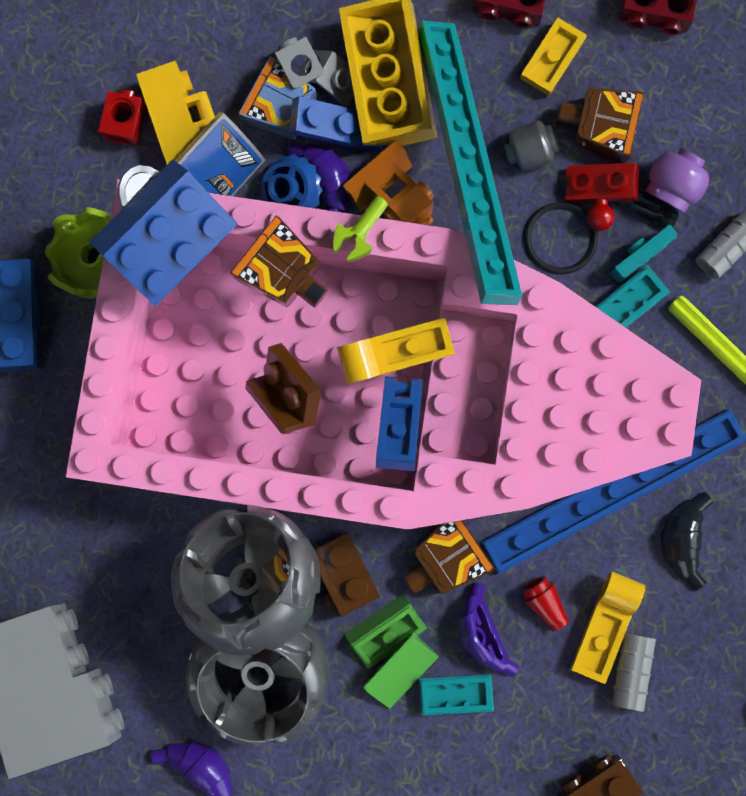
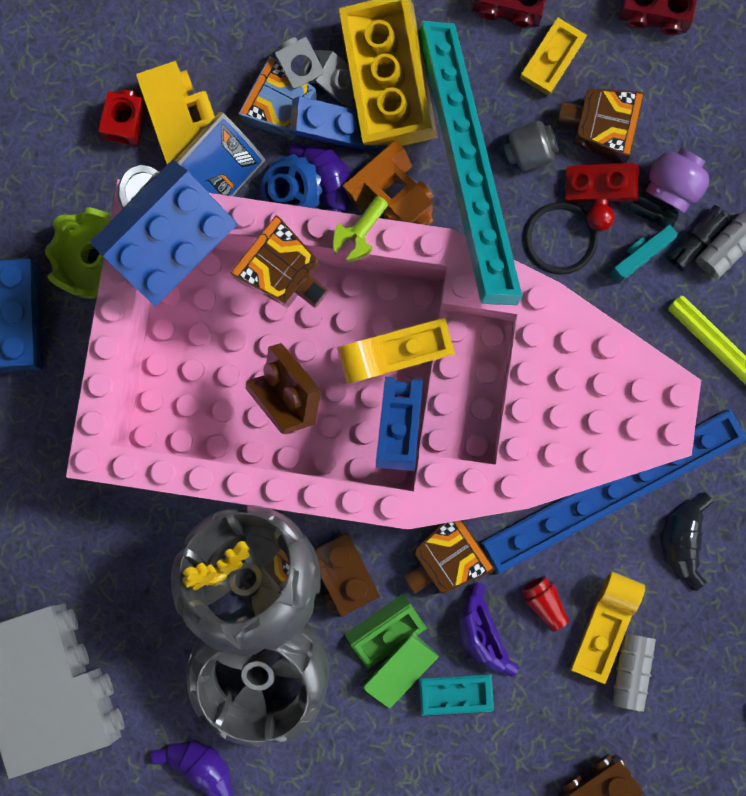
(209, 575): none -> yellow animal
(634, 297): teal plate -> none
(698, 237): none -> black pin

